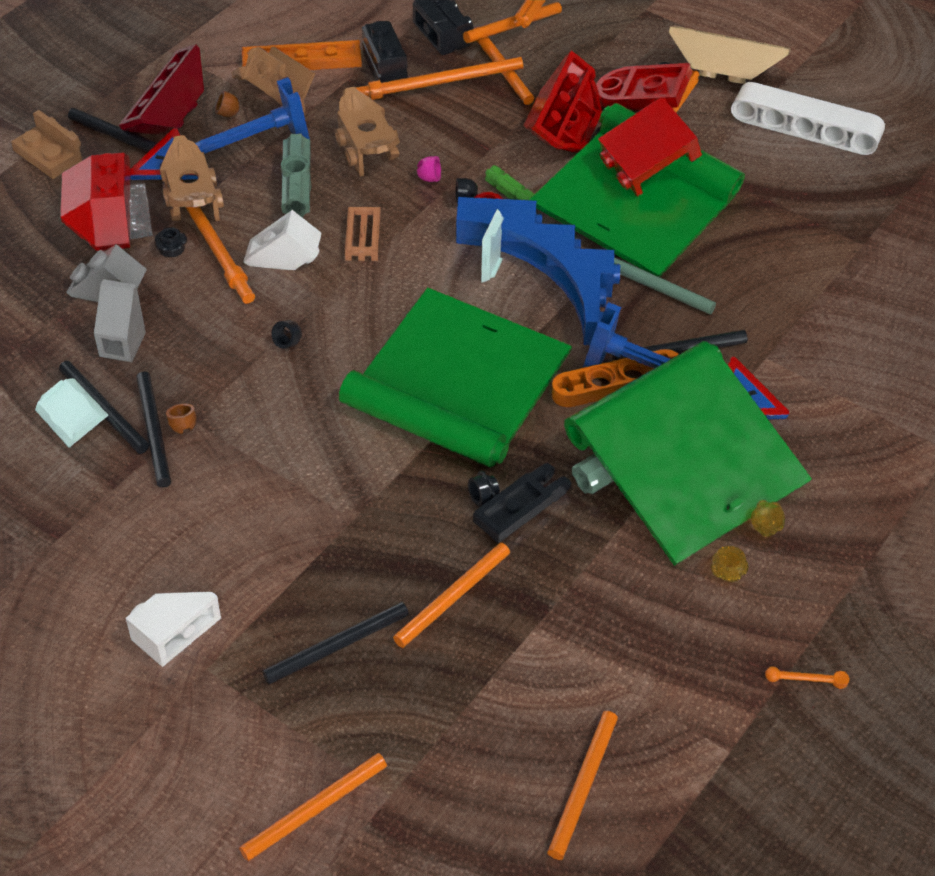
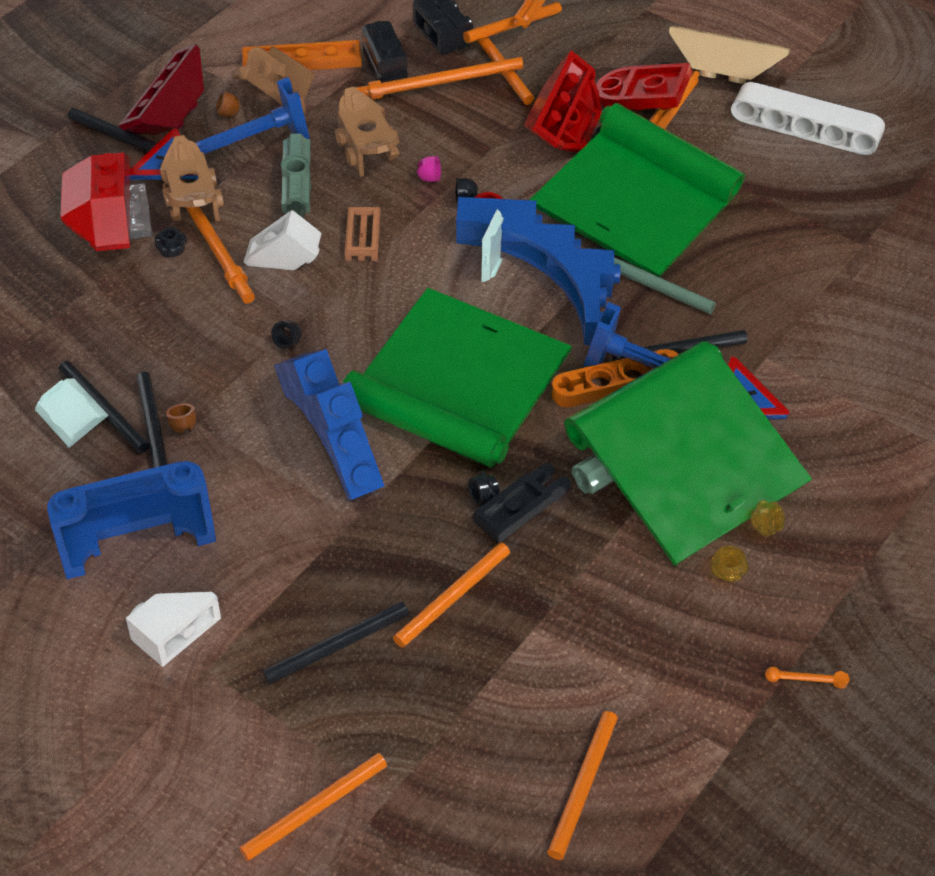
(48, 146): medium nougat bracket -> none
(107, 265): light grey slope -> none
(118, 321): light grey slope -> none
(127, 505): none -> blue windscreen
(335, 416): none -> blue arch
(506, 184): bright green axle -> none
(647, 144): red panel -> none

